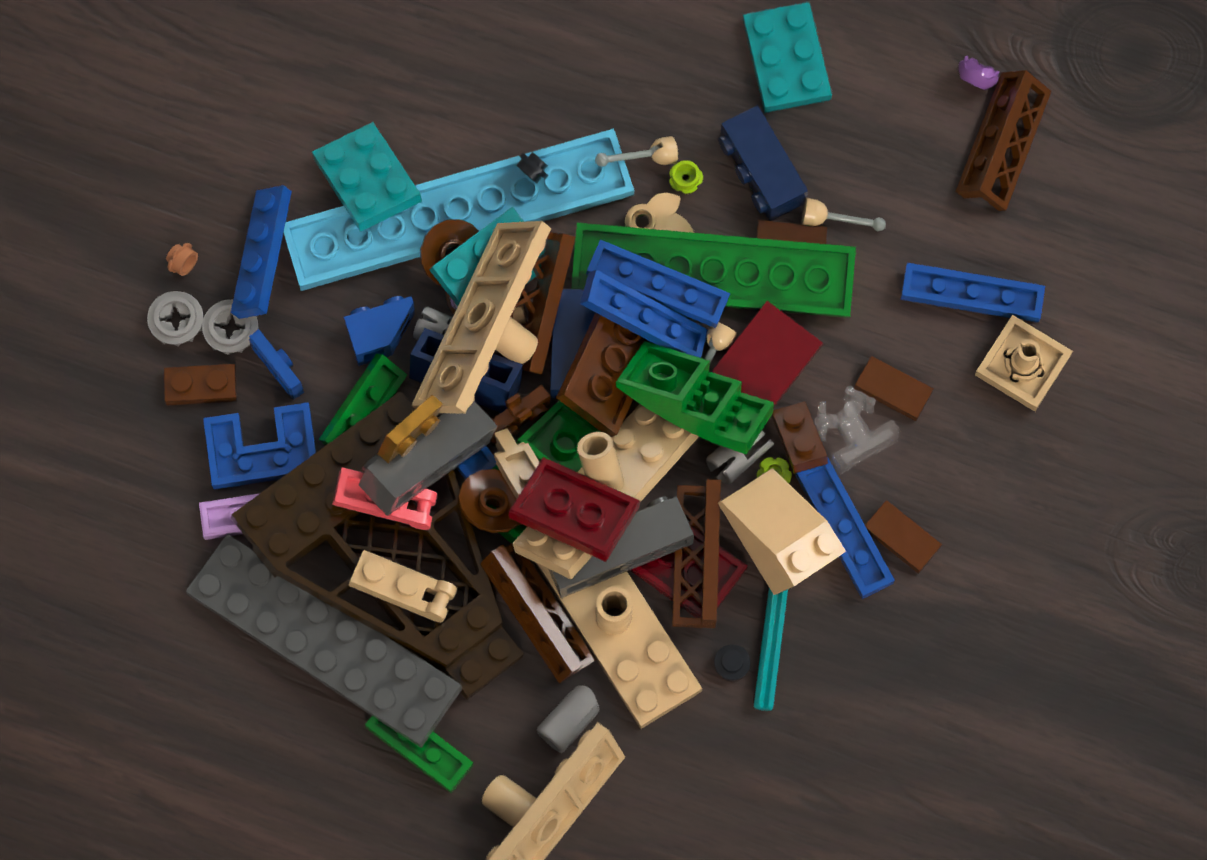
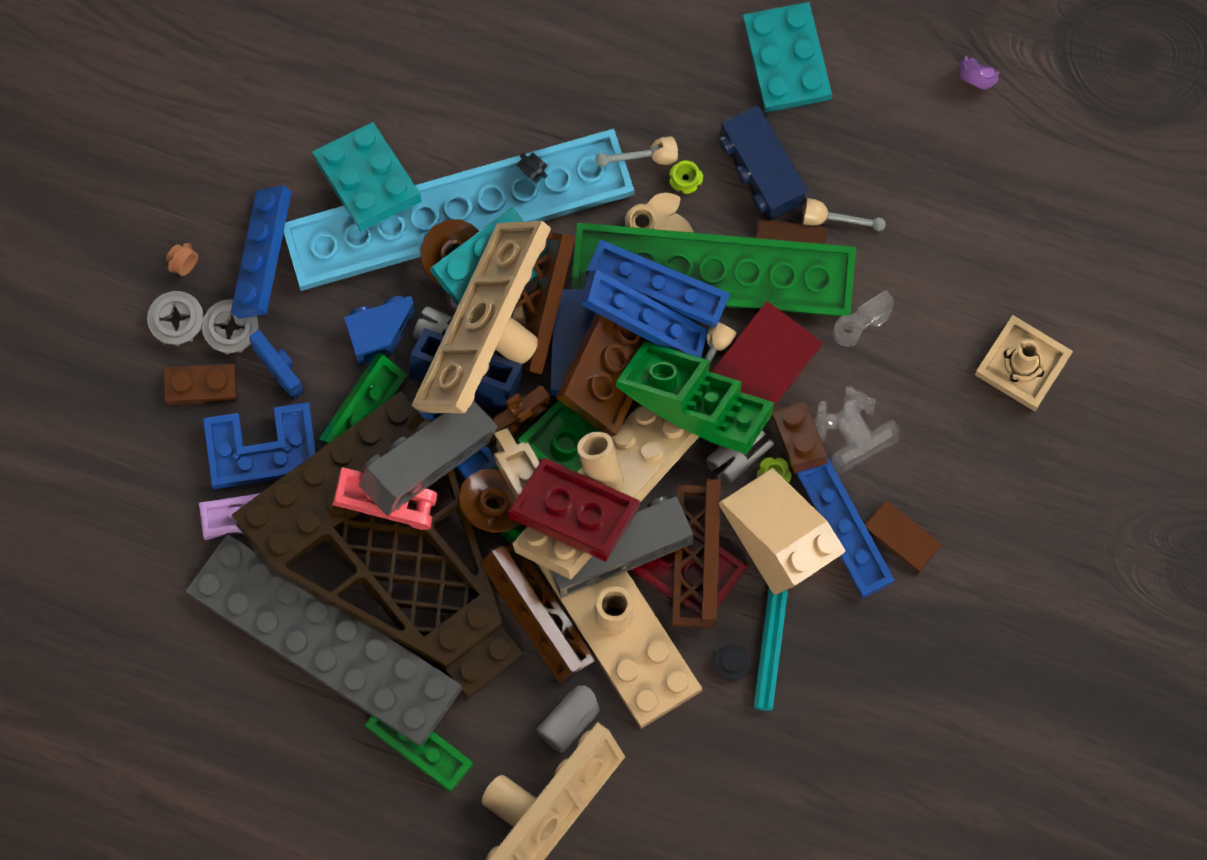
(402, 586): tan plate -> none
(403, 436): pearl gold plate -> none
(872, 312): none -> clear plate
(893, 388): reddish brown tile -> none
(972, 292): blue plate -> none
(999, 133): reddish brown fence -> none

